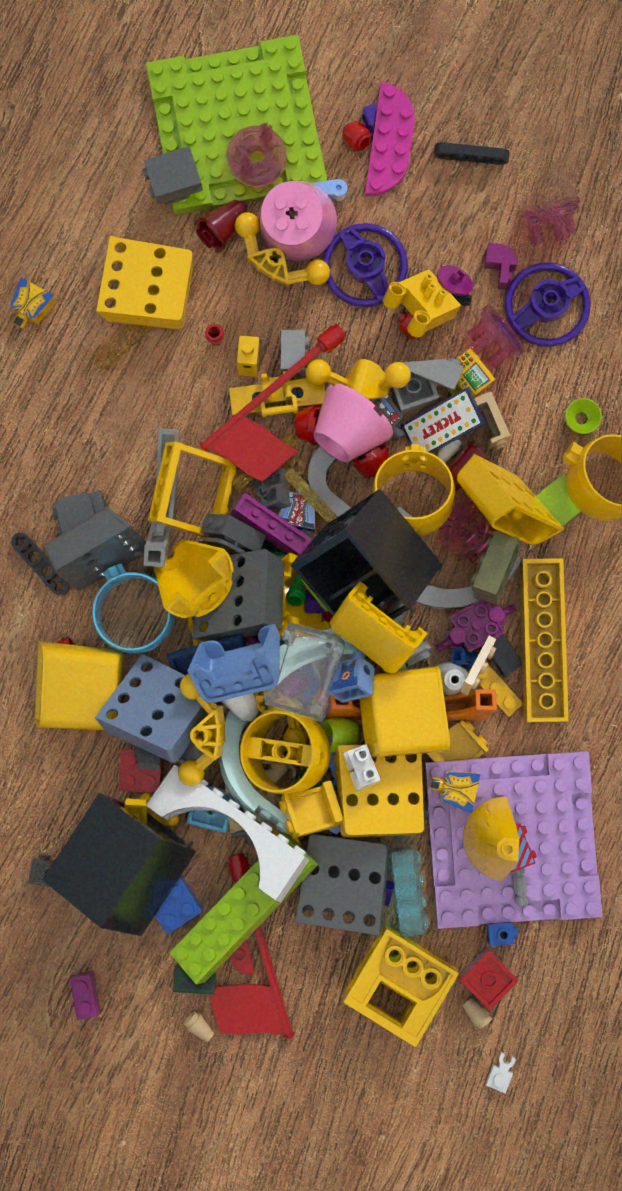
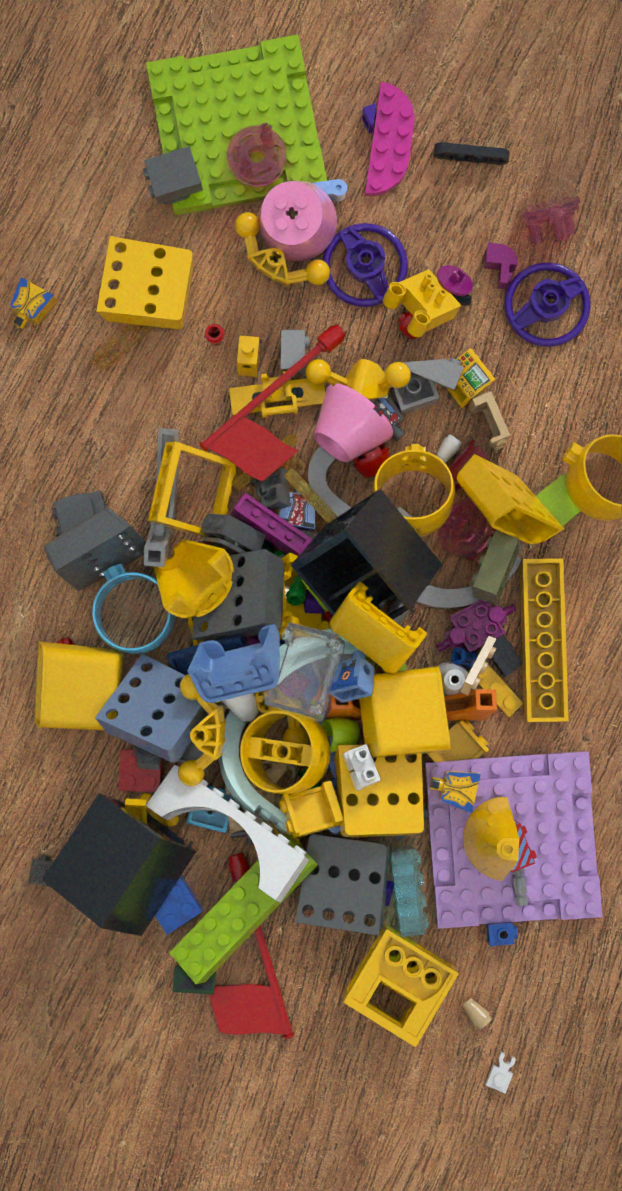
(40, 564): black beam -> none
(85, 995): magenta brick -> none
(198, 1026): tan cone -> none
(218, 226): dark red cone -> none
(242, 959): red plate -> none
(306, 423): red cone -> none
(356, 136): red head -> none
(419, 654): light grey brick -> none
(445, 422): tile -> none
(488, 978): red container -> none
(495, 331): clear pink piece -> none
(589, 409): lime piece -> none

